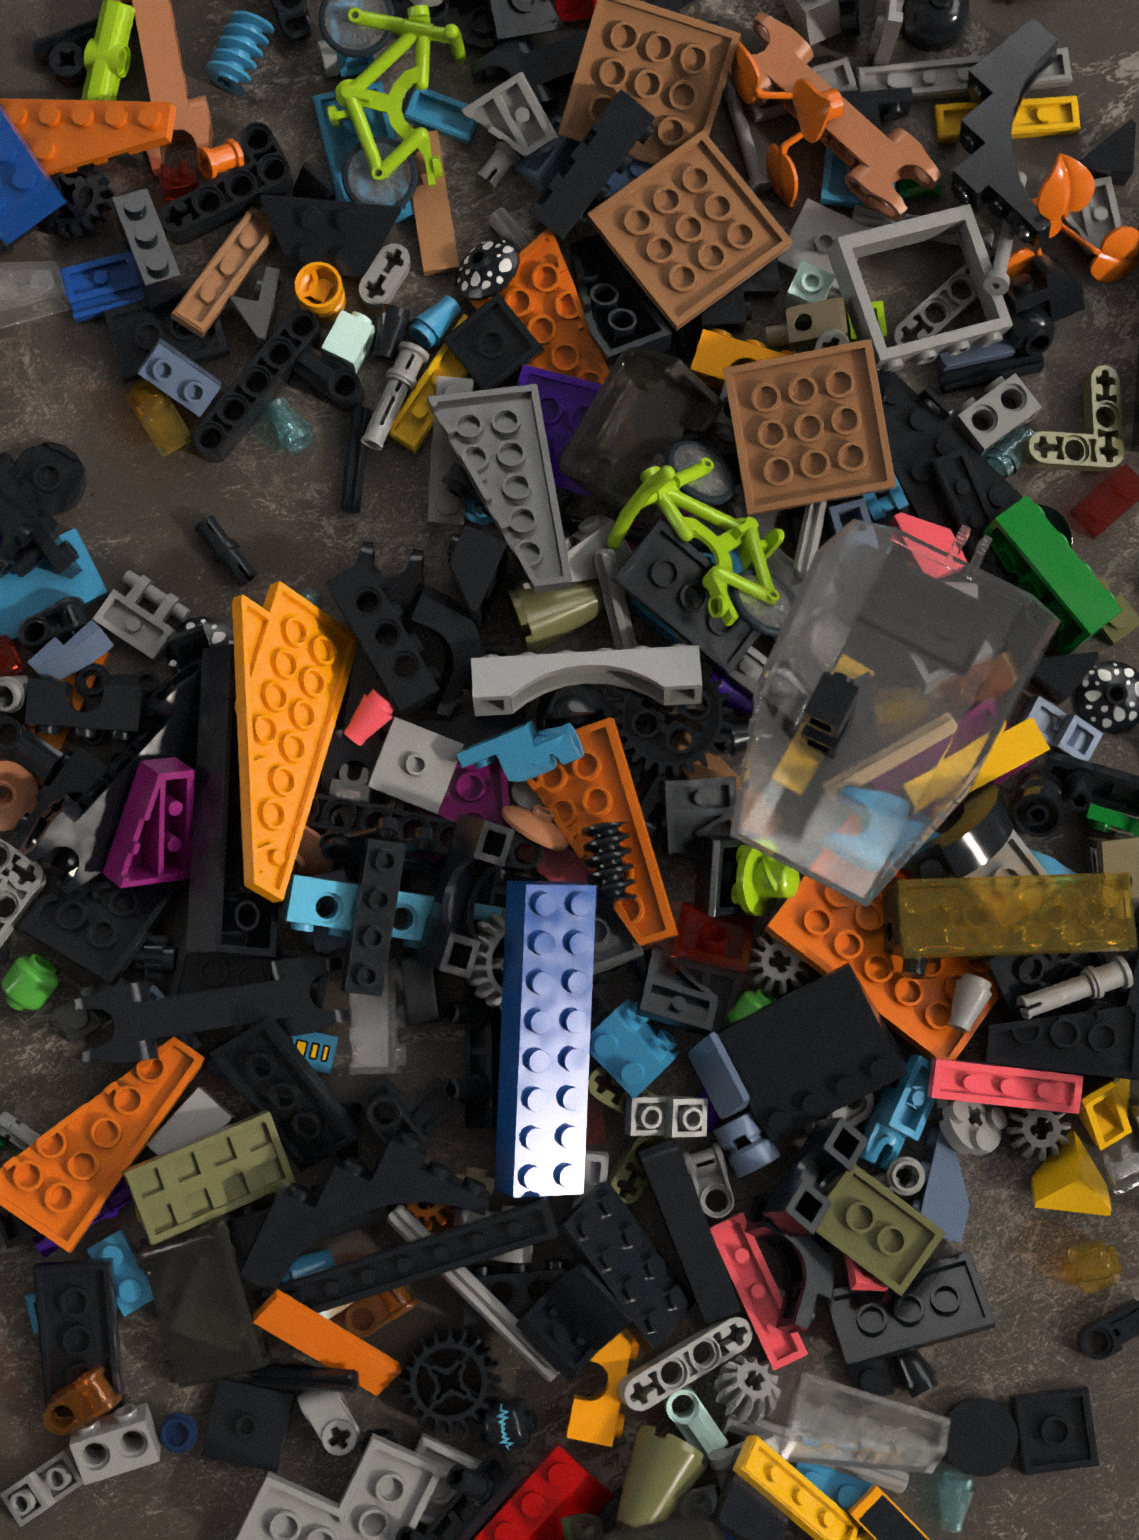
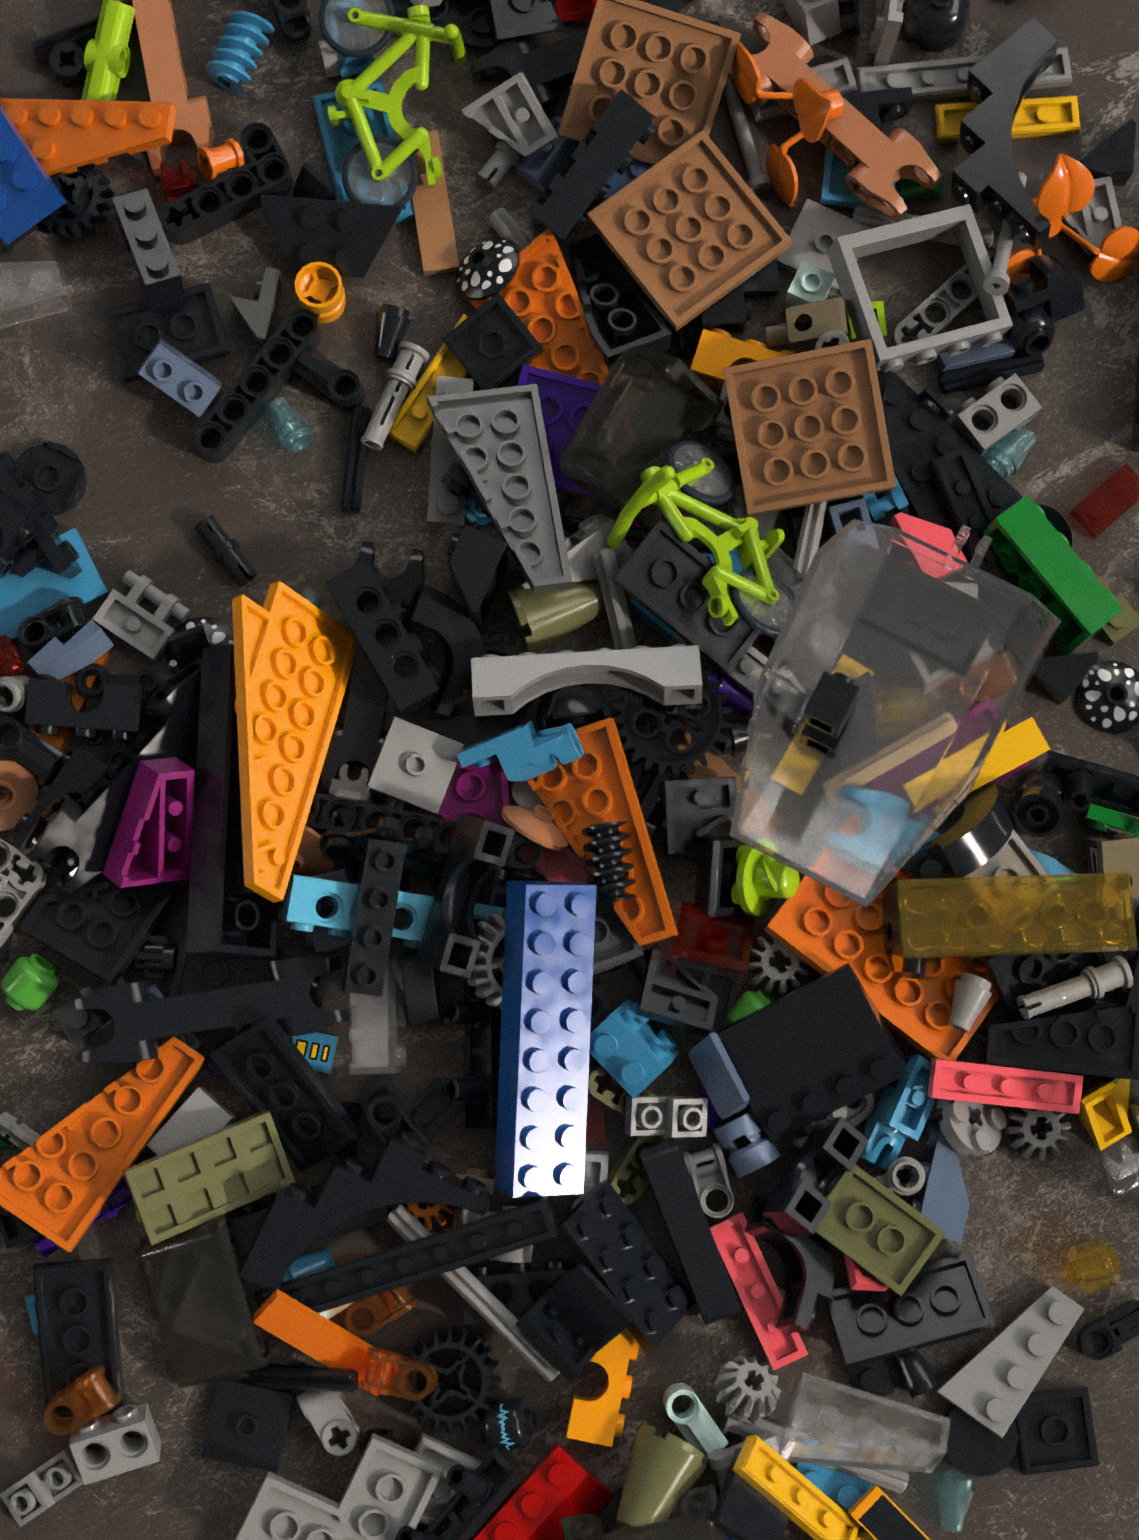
(102, 285): blue plate -> none
(130, 1282): dark azure plate -> none
(158, 417): clear yellow slope -> none
(178, 1432): dark blue plate -> none
(225, 272): medium nougat tile -> none
(349, 340): light aqua brick -> none
(369, 717): coral cone -> none
(377, 272): light grey beam -> none
(395, 1373): none -> clear orange piece
(434, 322): dark azure cone -> none
(440, 113): dark azure tile -> none
(687, 1367): light grey beam -> none
(1006, 1370): none -> light grey wing
(1062, 731): sand blue slope -> none
(1070, 1181): yellow slope -> none
(1089, 442): olive beam -> none

